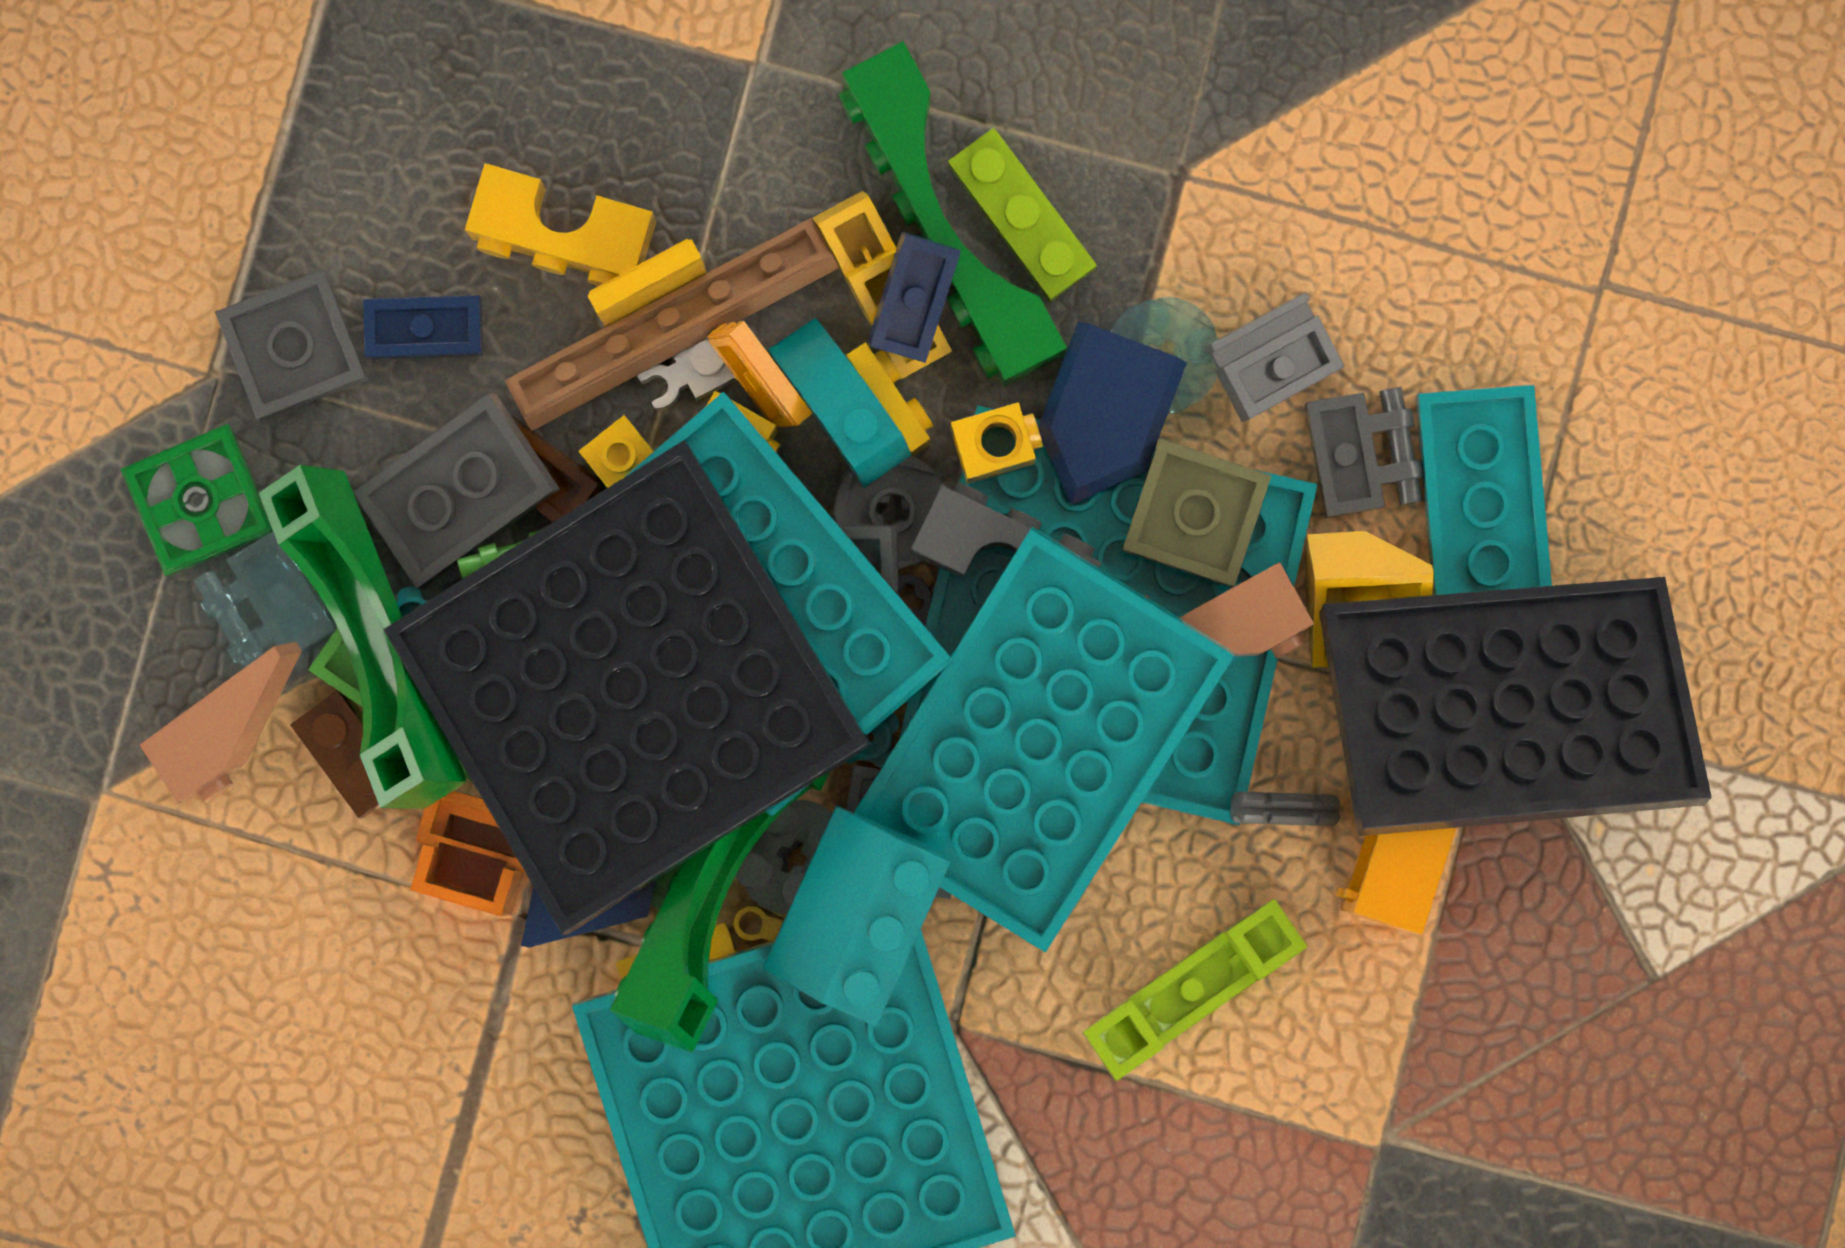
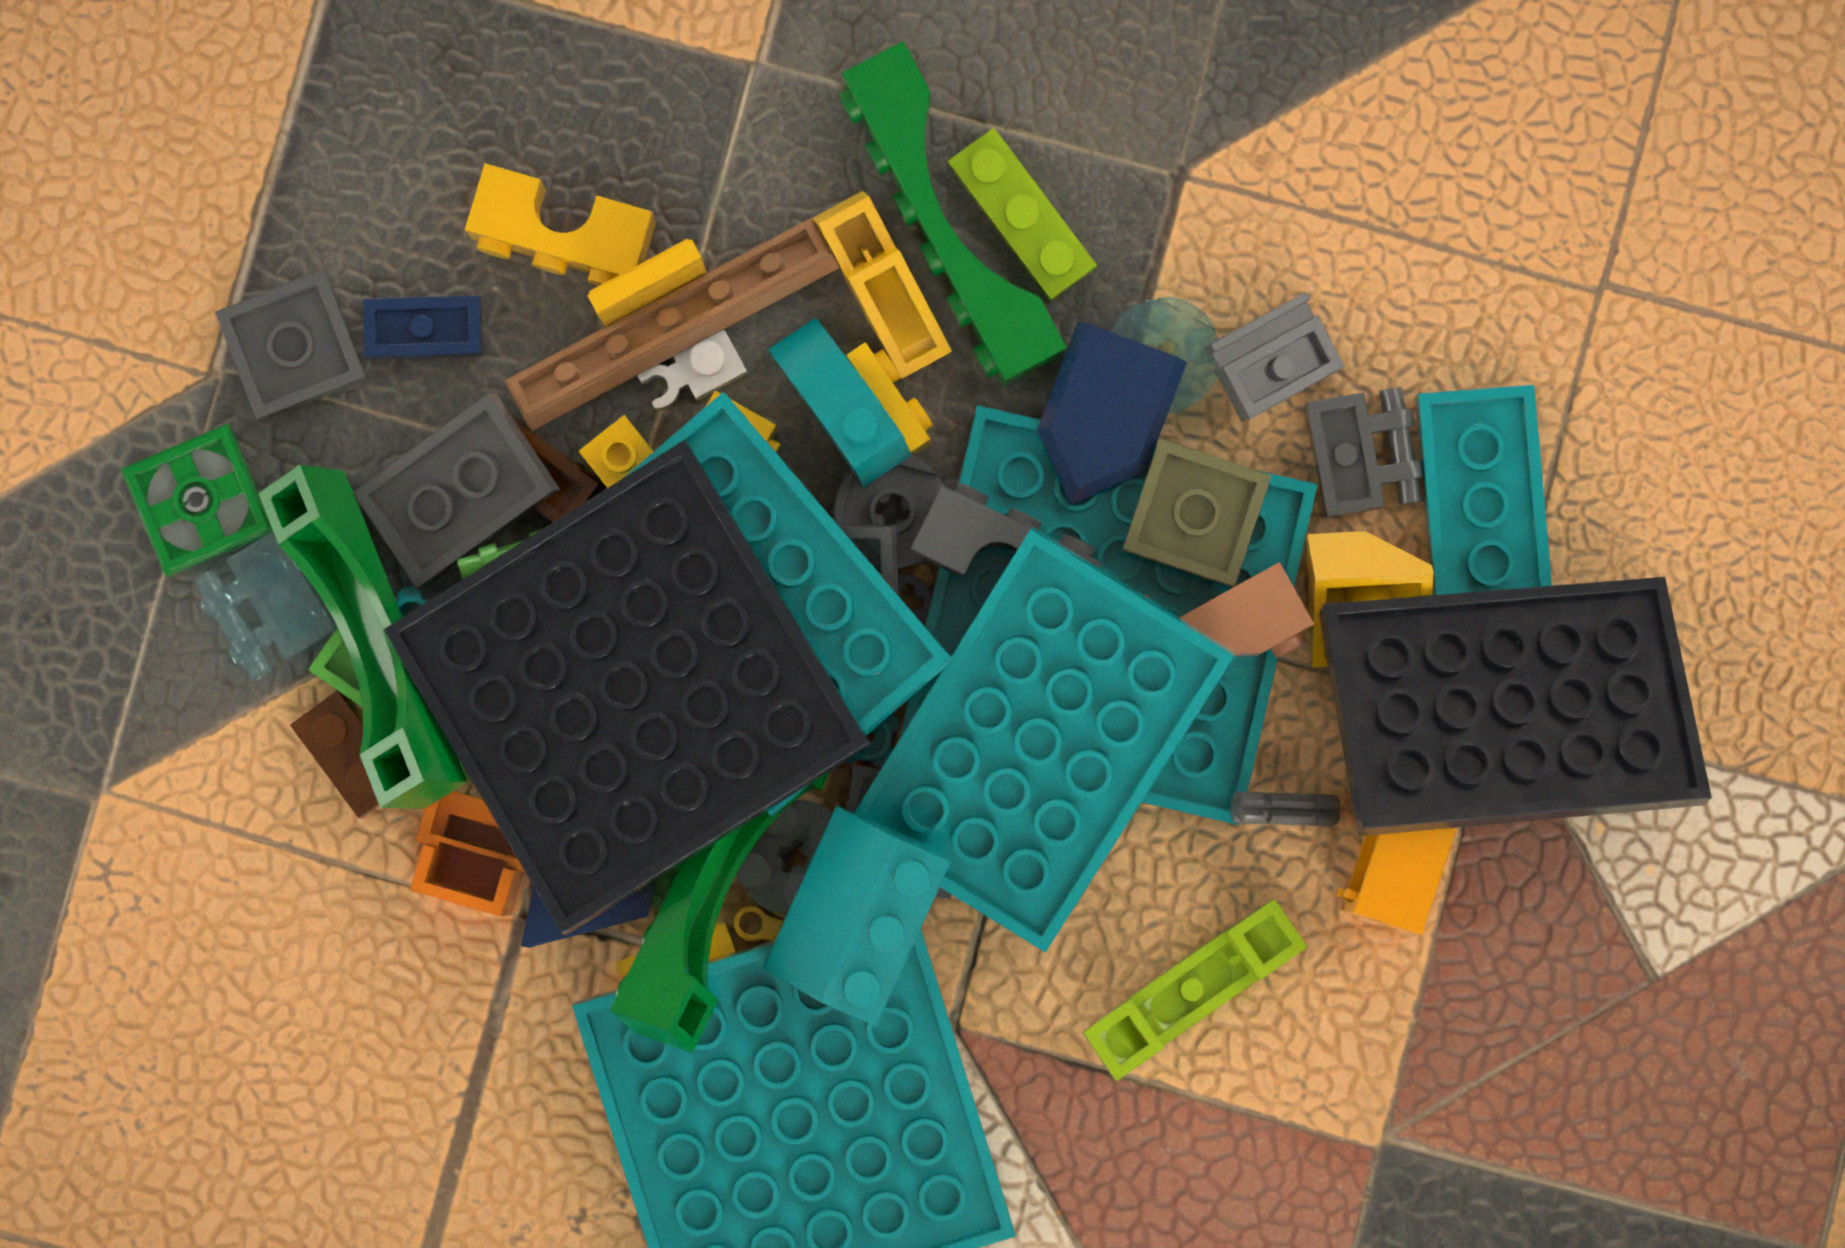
(220, 730): nougat slope -> none
(758, 374): light orange tile -> none
(913, 297): dark blue plate -> none
(976, 461): yellow brick -> none

